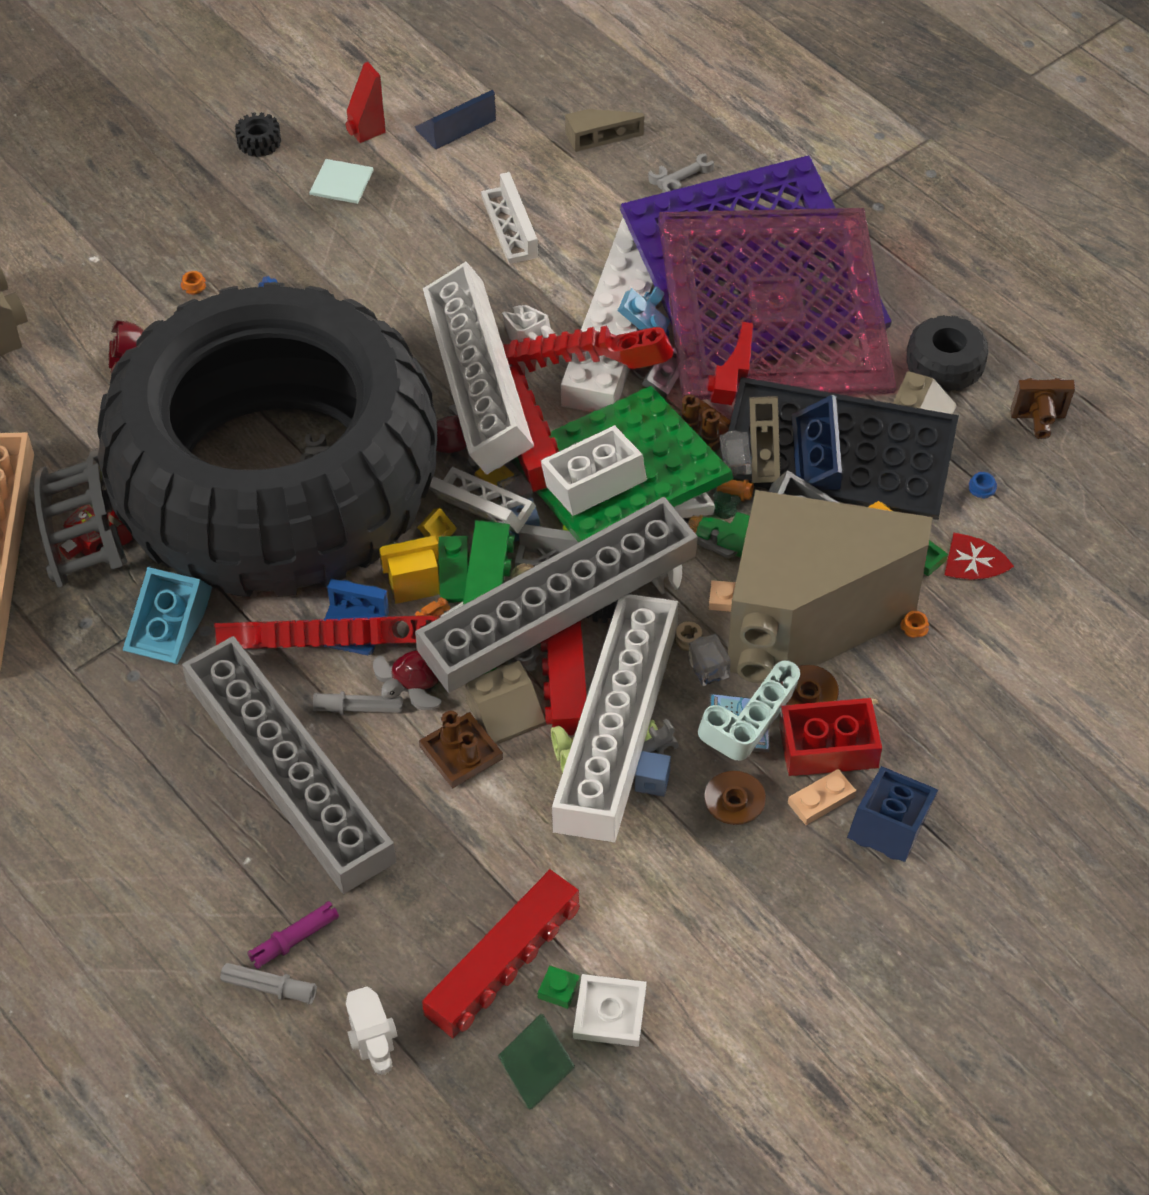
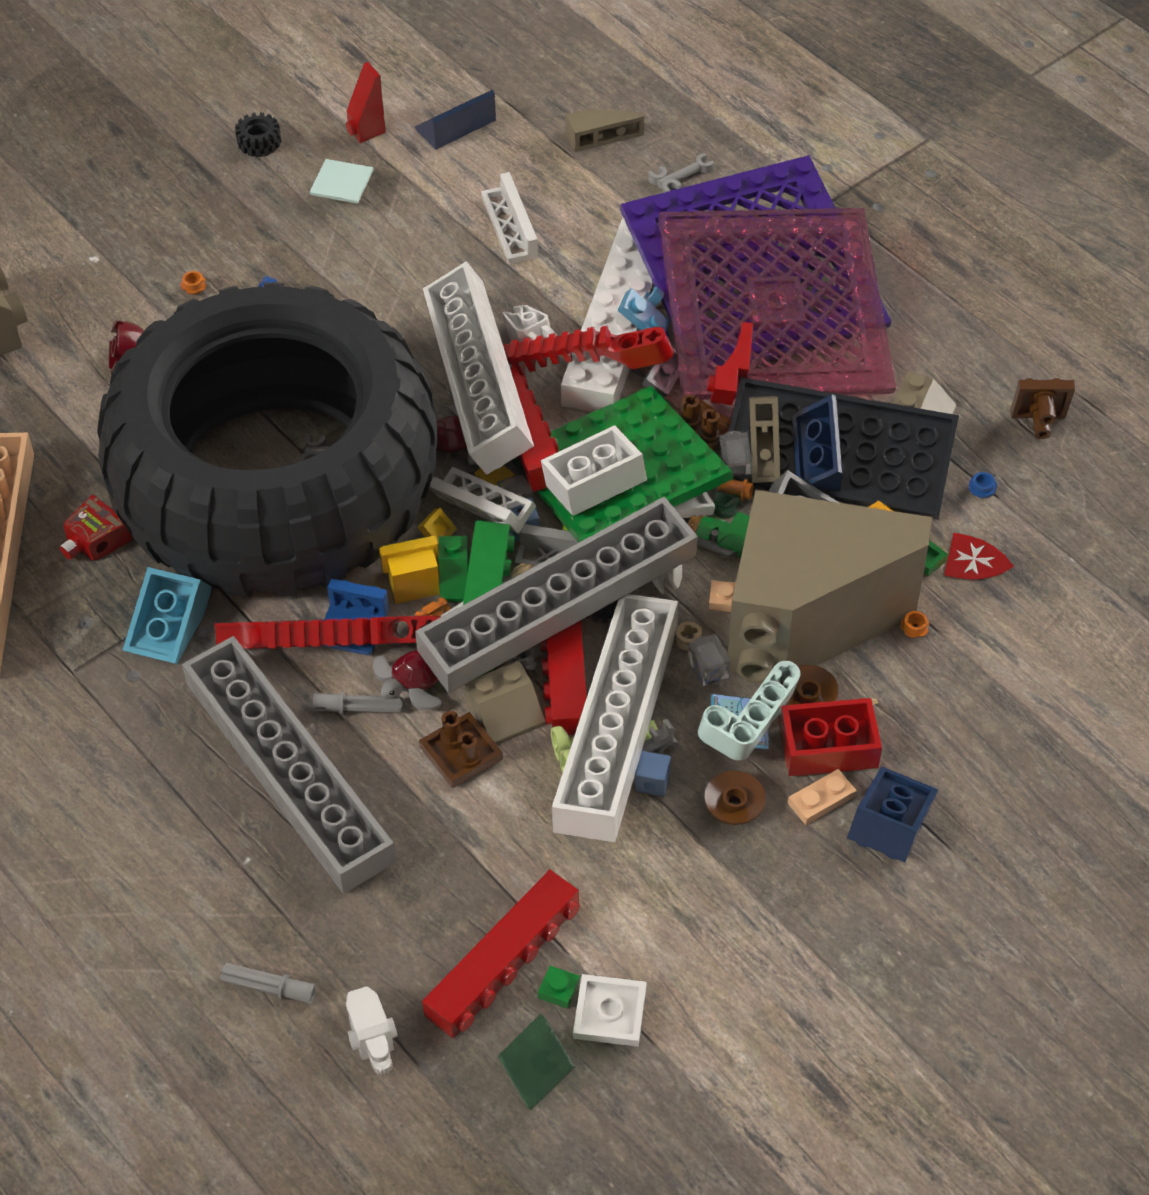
(96, 496): dark grey fence -> none
(282, 941): magenta pin -> none
(948, 351): black tyre -> none

